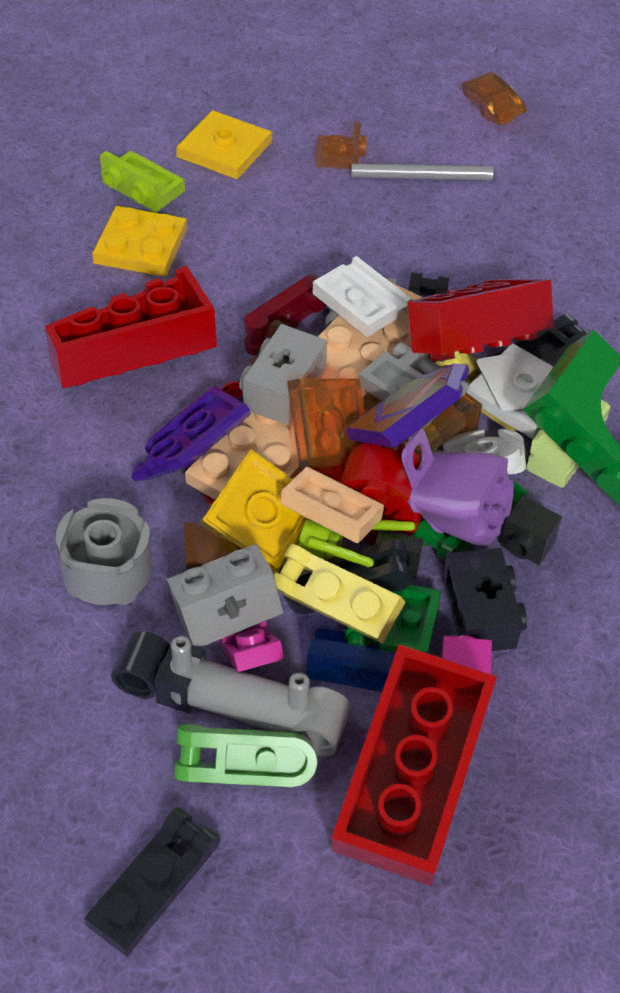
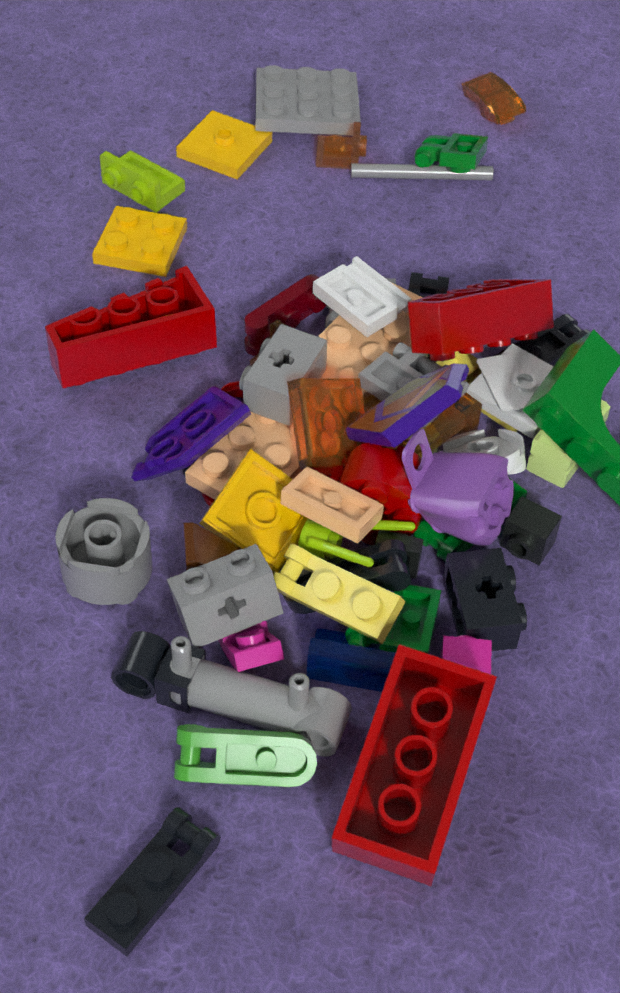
(306, 100): none -> light grey plate
(457, 152): none -> green plate

